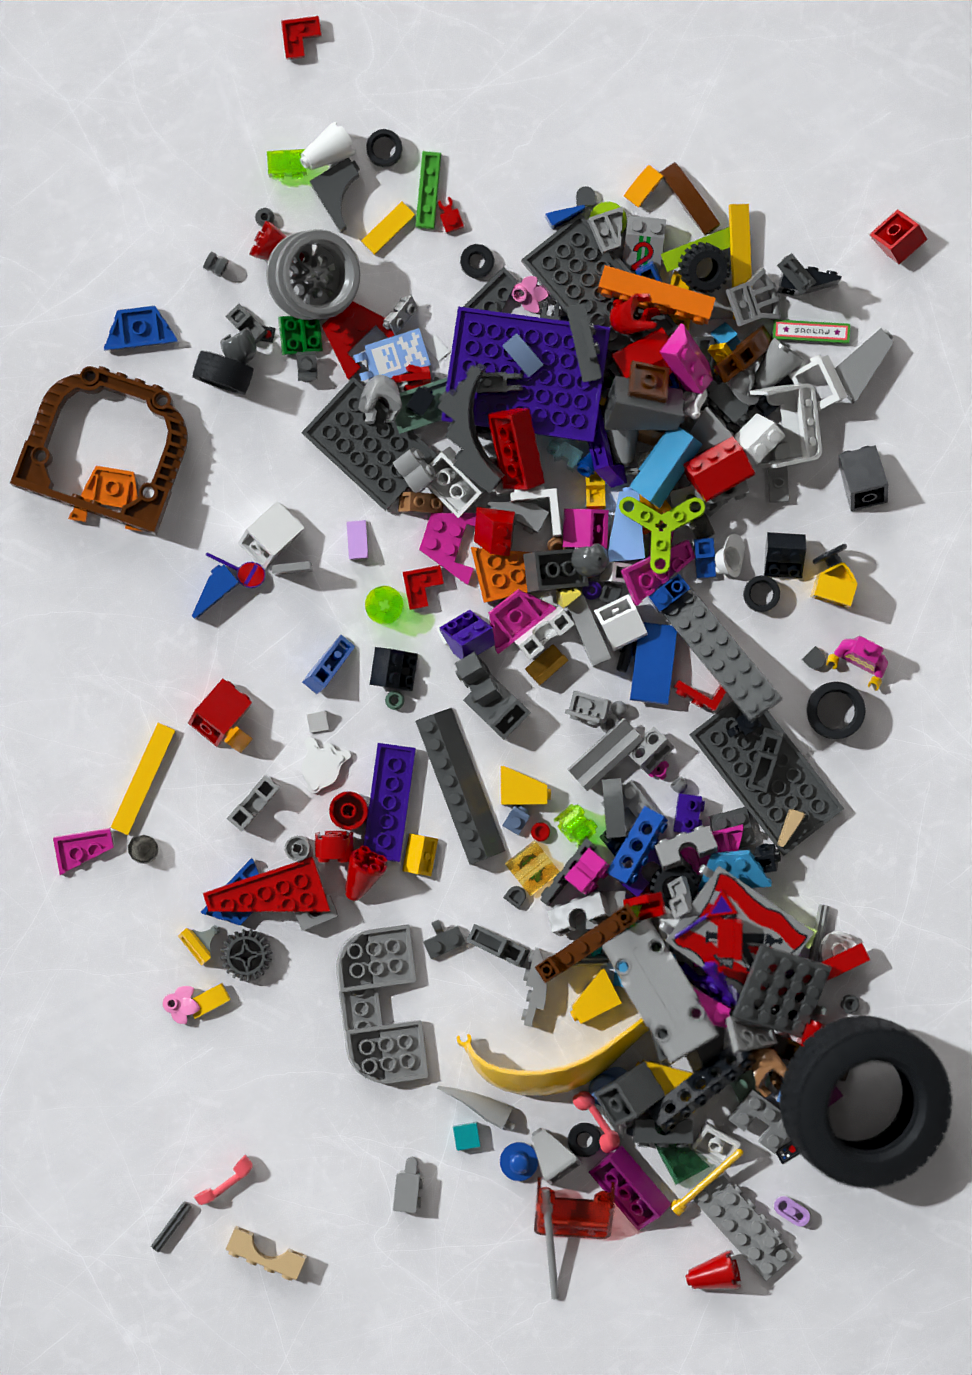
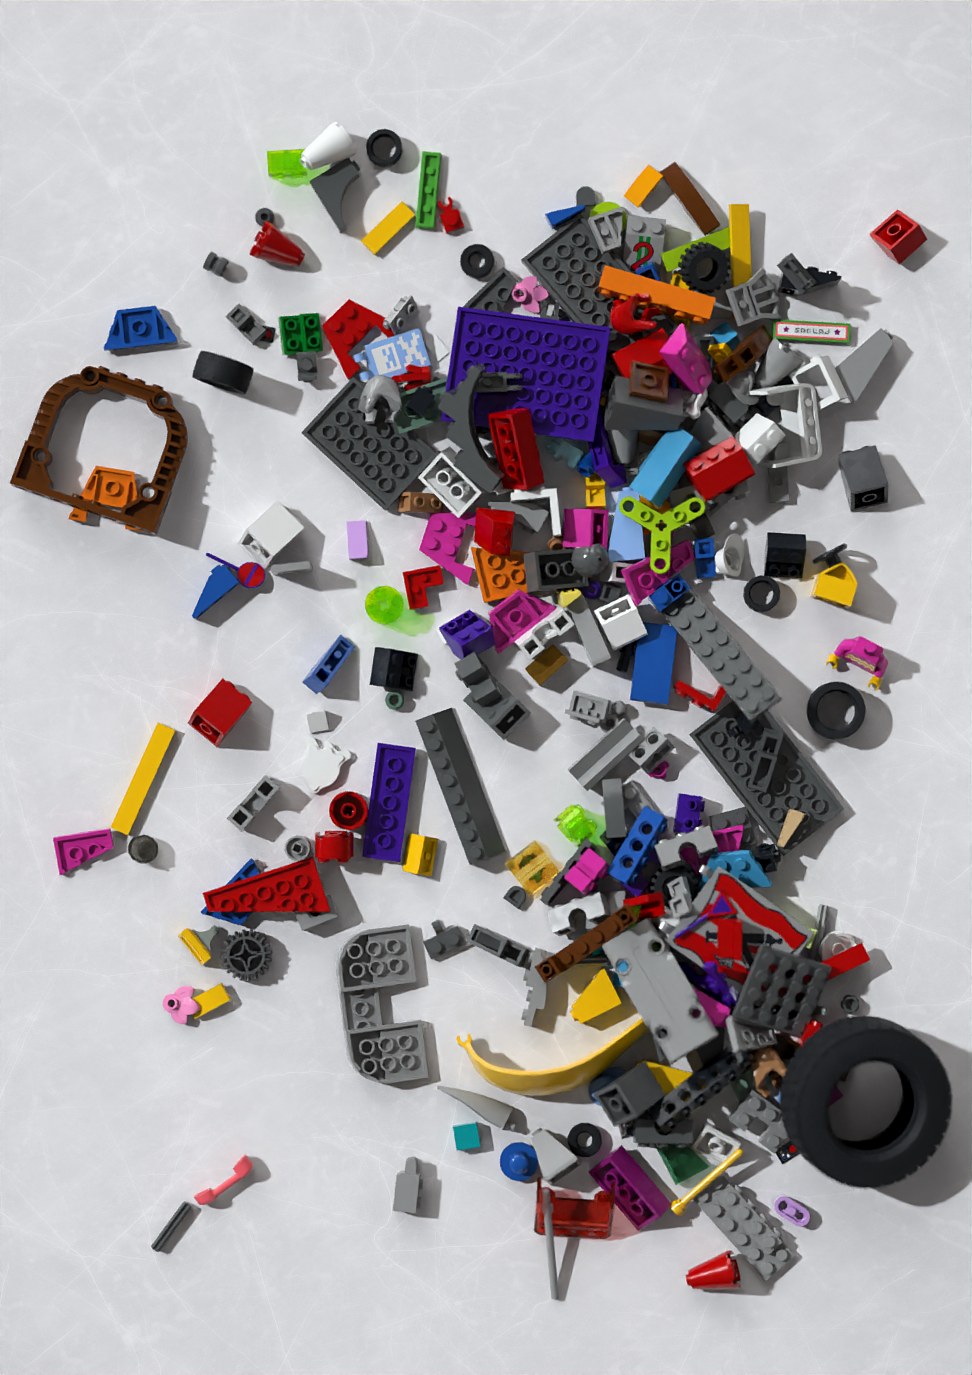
(237, 739): light orange slope -> none
(240, 346): dark grey piece -> none
(243, 1245): tan arch -> none
(295, 31): red plate -> none
(342, 281): light grey wheel -> none
(363, 872): red cone -> none
(415, 469): light grey brick -> none
(516, 819): sand blue bracket -> none
(521, 789): yellow slope -> none
(522, 355): sand blue slope -> none
(540, 831): red tile -> none
(583, 341): dark grey bracket -> none
(610, 1139): coral piece -> none
(679, 785): light grey hinge -> none
(814, 658): dark grey tile -> none

